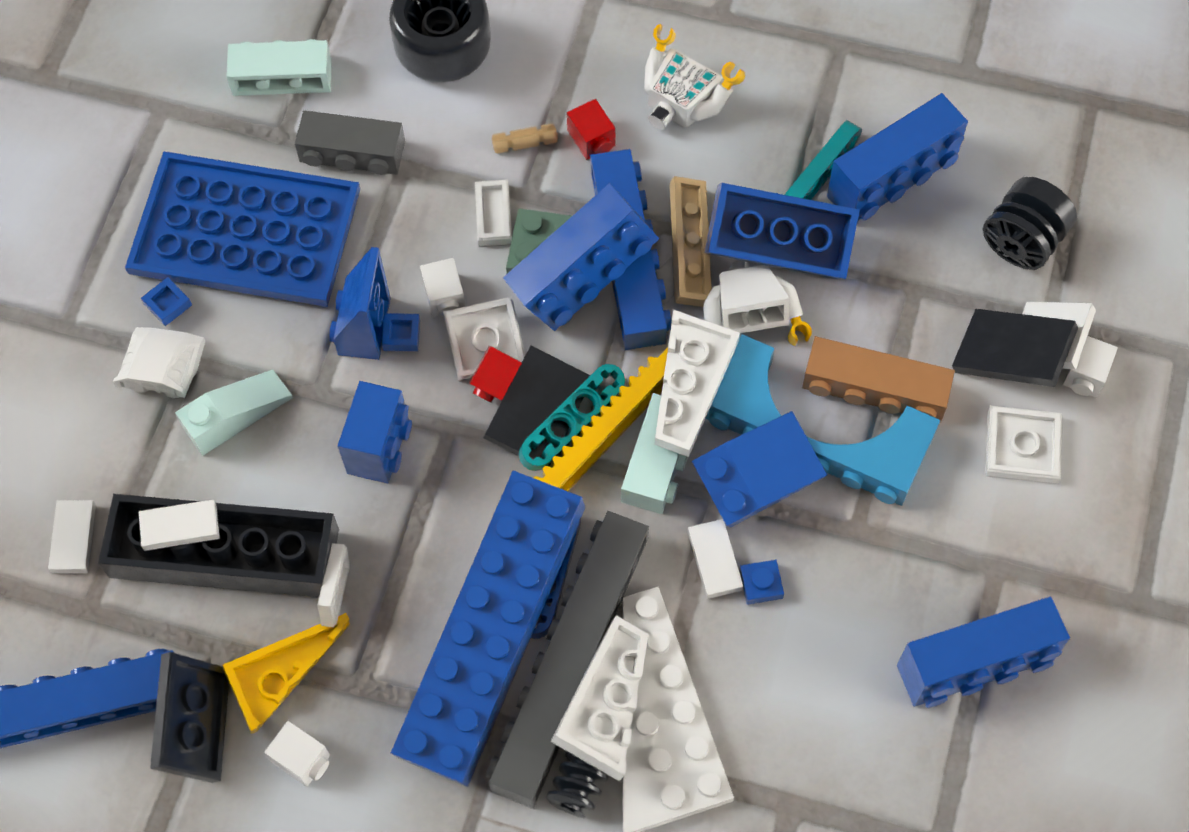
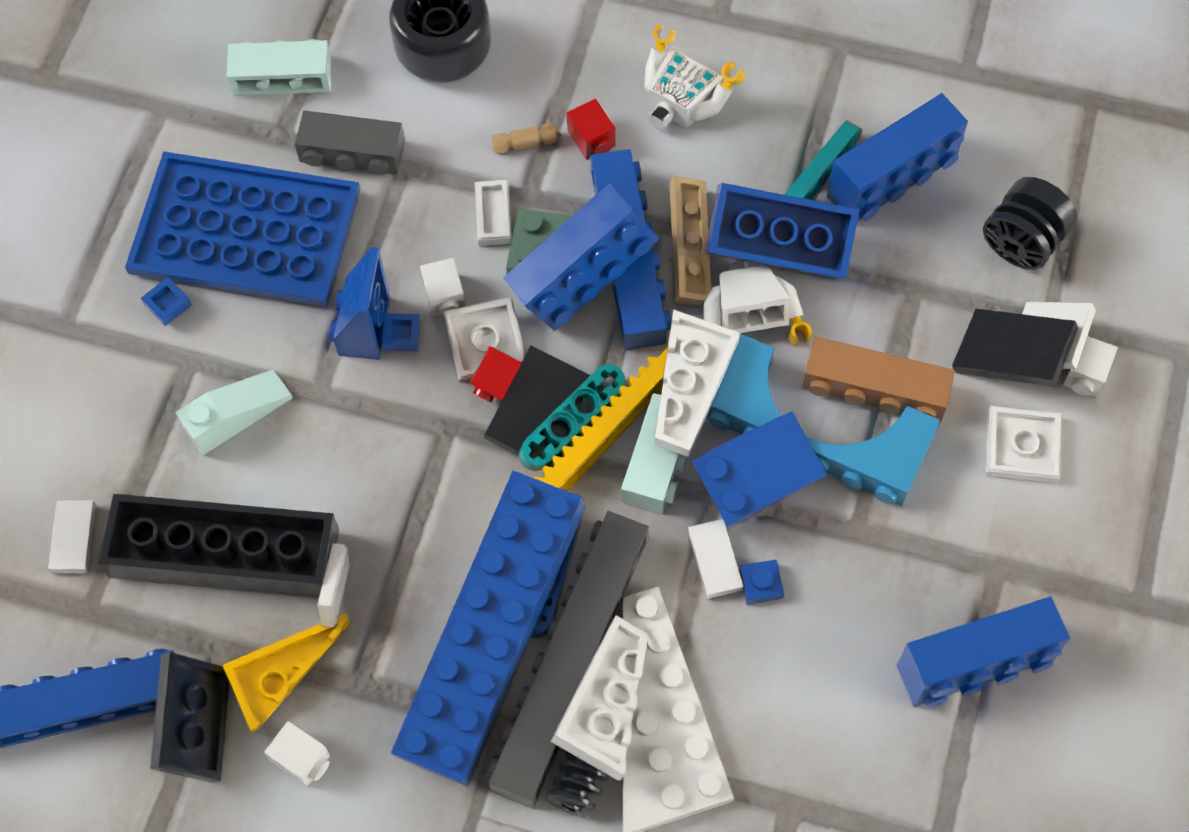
(160, 361): white slope -> none
(178, 525): white tile -> none
(374, 432): blue brick -> none

